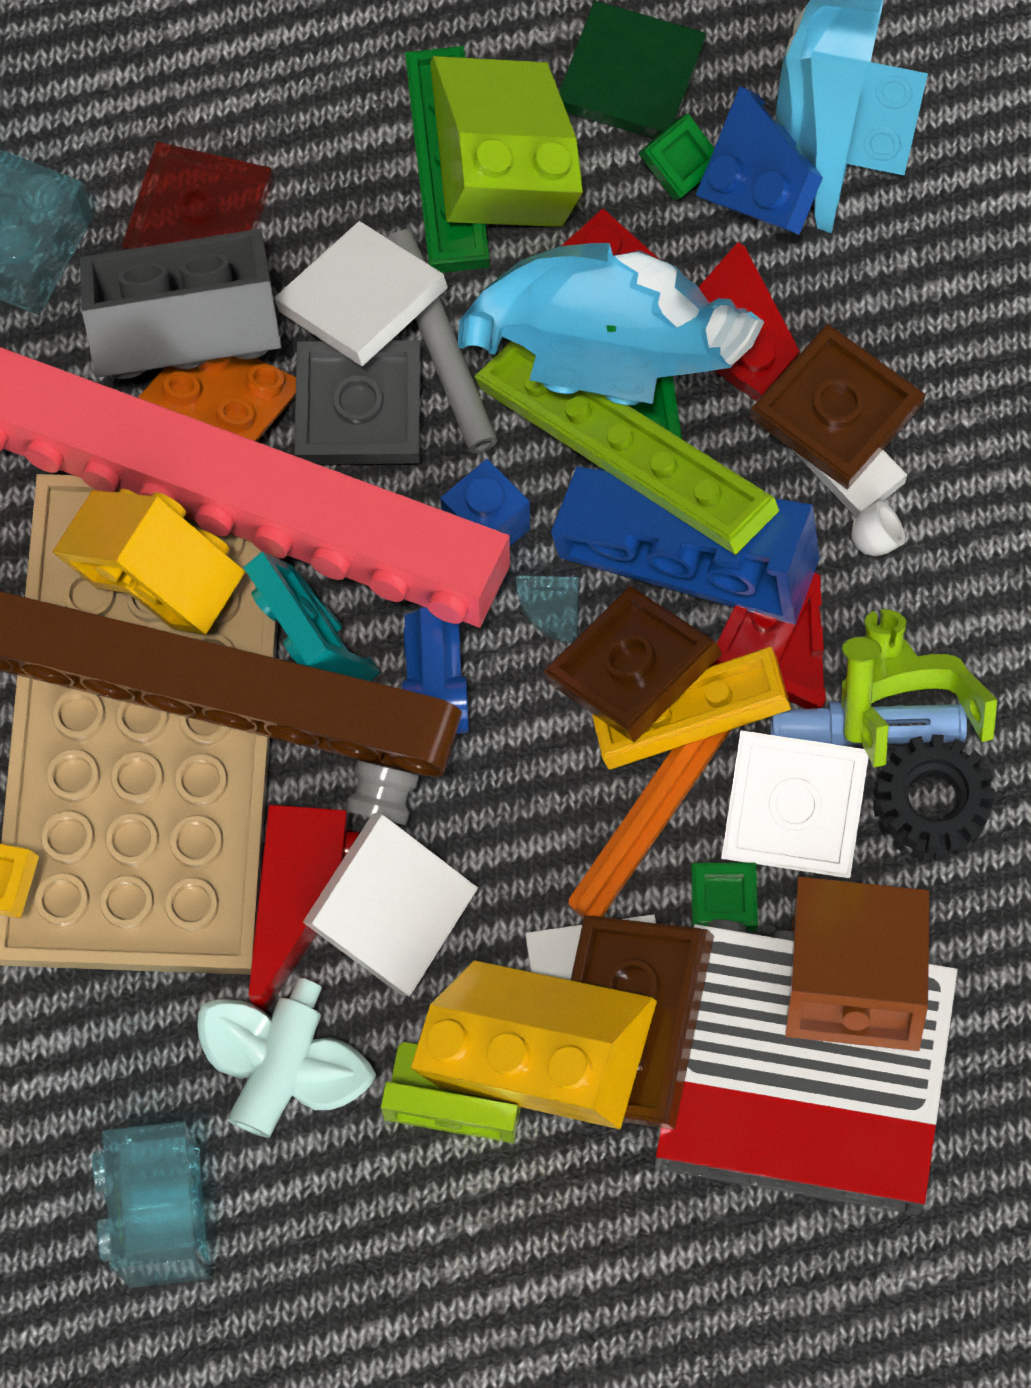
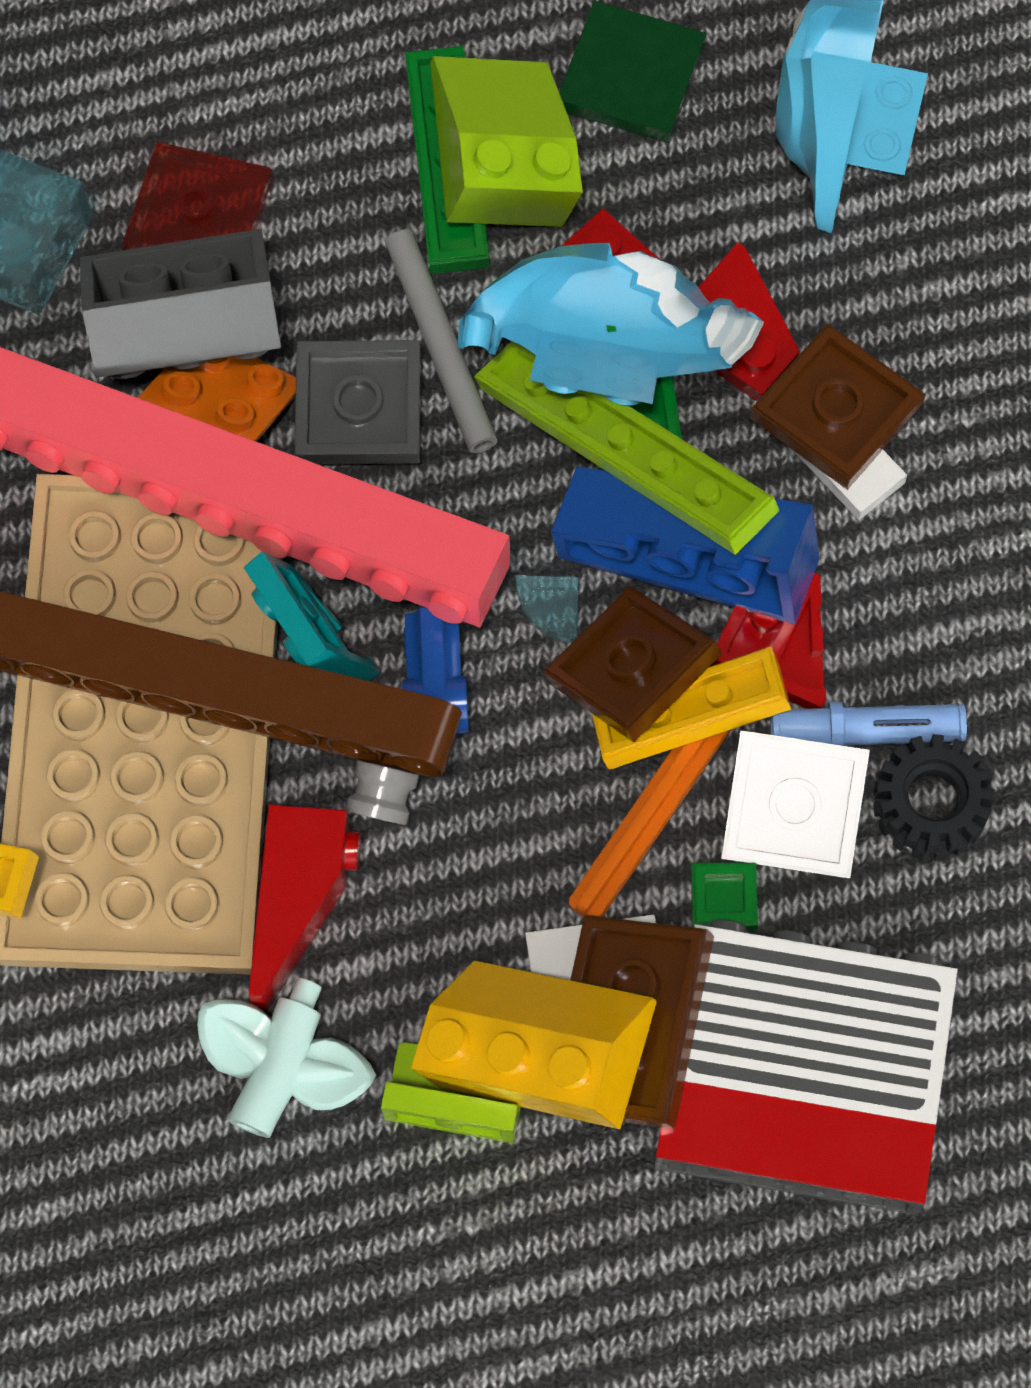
(153, 555): yellow brick -> none
(153, 1205): clear light blue brick -> none
(360, 293): white tile -> none
(390, 904): white tile -> none
(489, 500): blue brick -> none
(678, 156): green tile -> none
(759, 168): blue wing -> none
(859, 964): dark orange panel -> none
(877, 530): white hinge -> none
(886, 666): lime piece -> none

